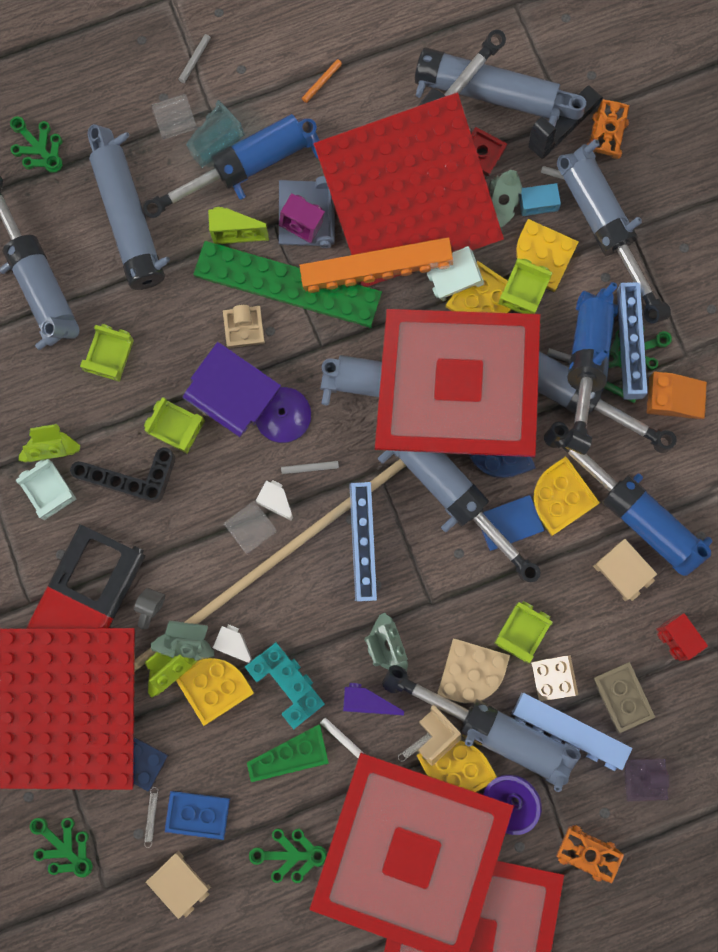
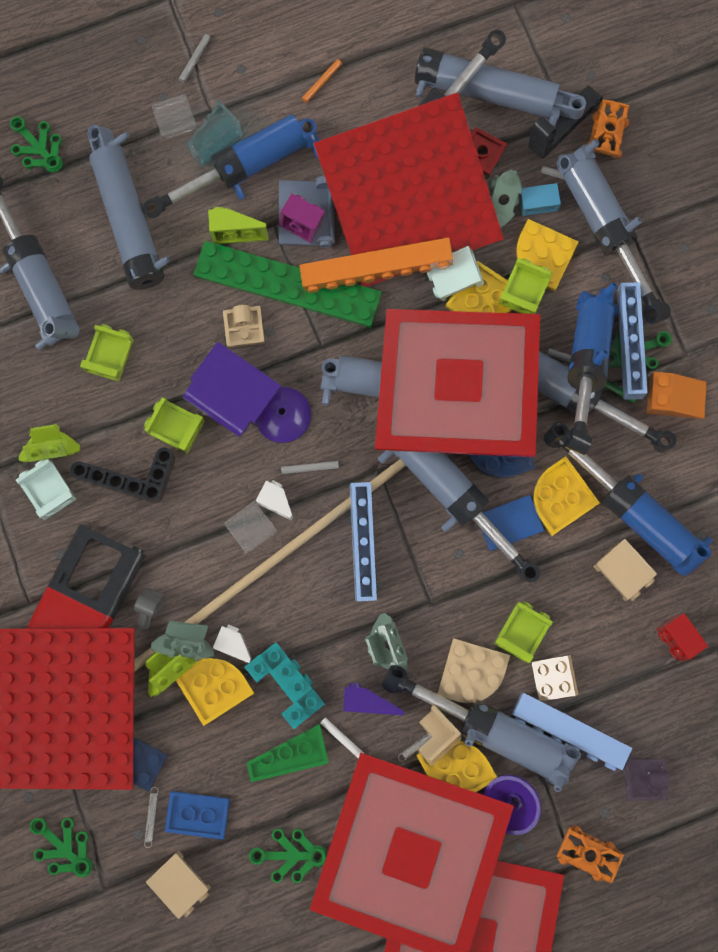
(623, 697): dark tan plate -> none

